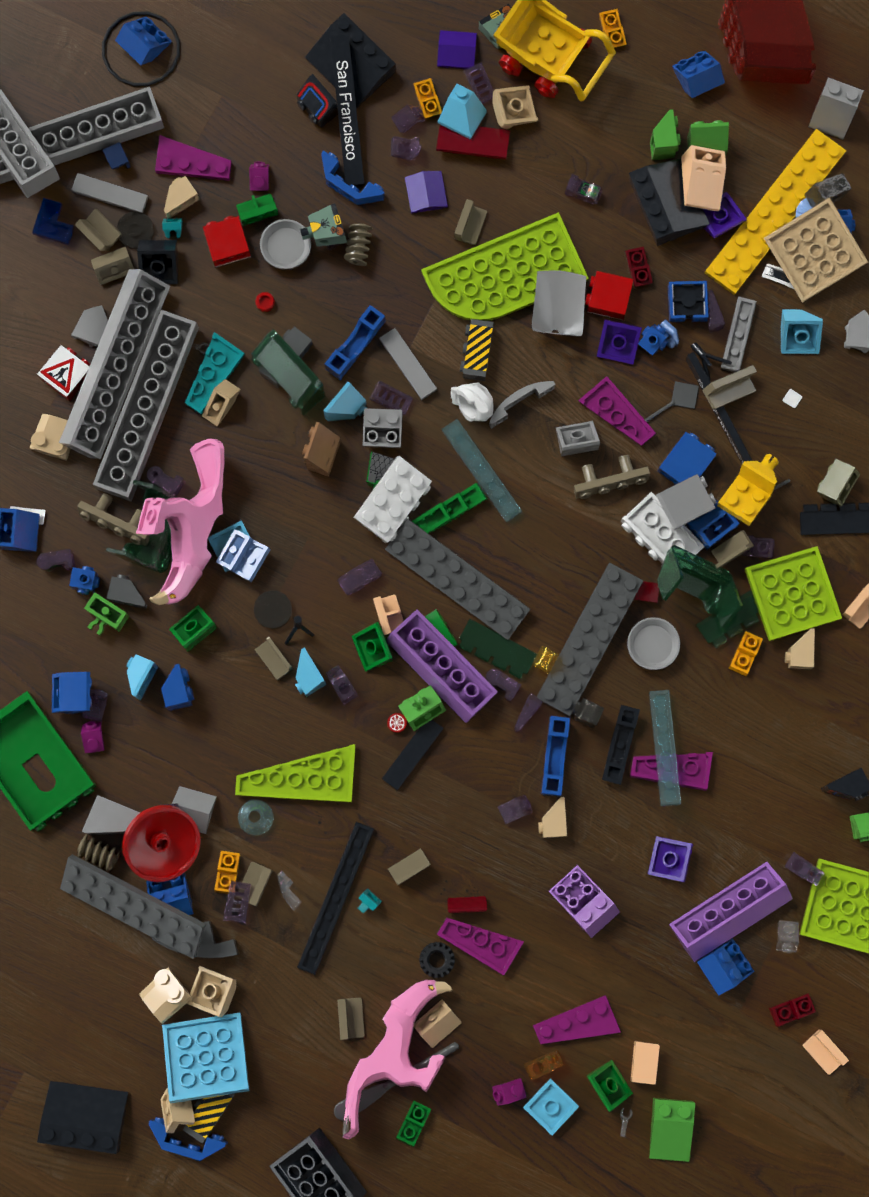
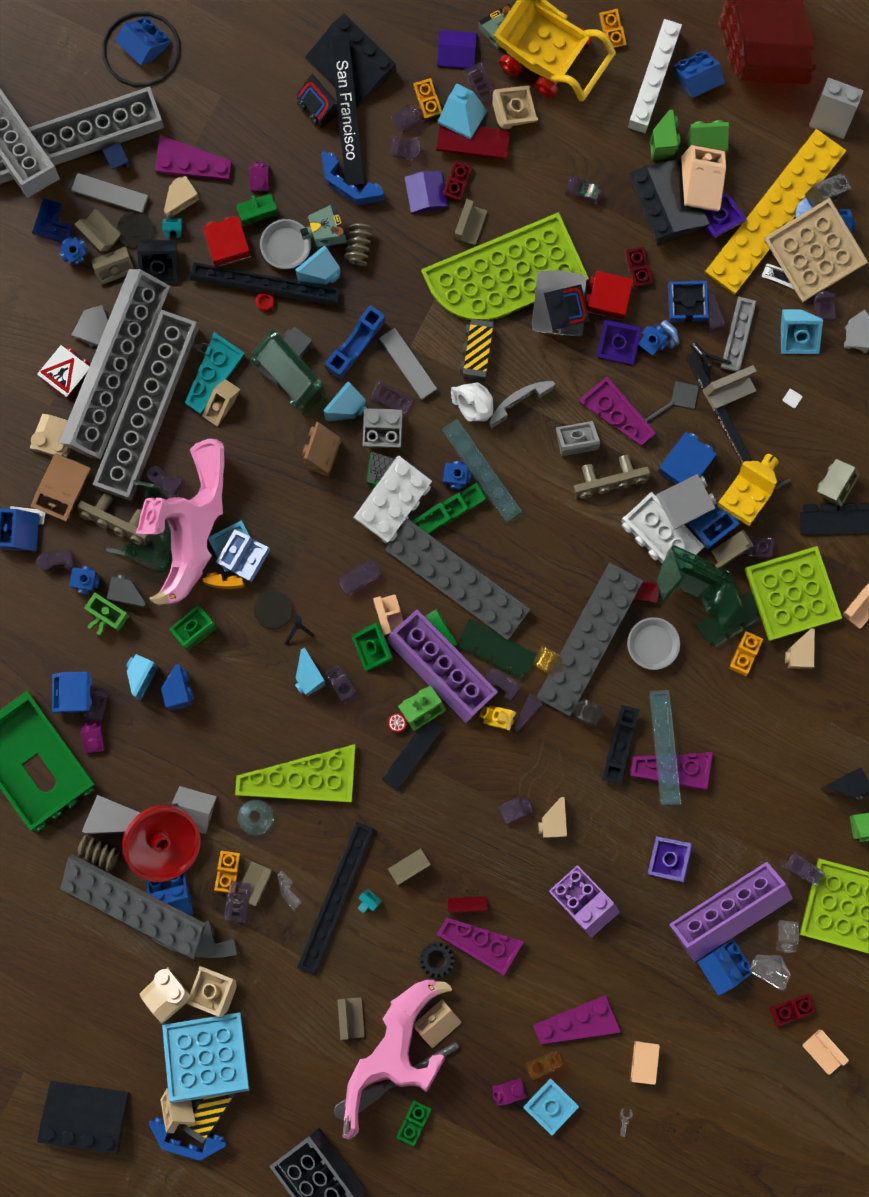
(60, 487): none -> medium nougat slope
(73, 258): none -> blue brick
(216, 581): none -> light orange slope
(265, 284): none -> black tile
(273, 659): dark tan panel -> none
(319, 268): none -> medium azure slope
(453, 481): none -> blue brick
(457, 180): none -> dark red slope
(497, 717): none -> yellow hips
(555, 756): blue arch -> none
(566, 307): none -> black slope
(609, 1085): green slope -> none
(654, 76): none -> white brick
(671, 1129): bright green slope -> none
(771, 969): none -> clear slope
(825, 305): none -> clear purple bracket

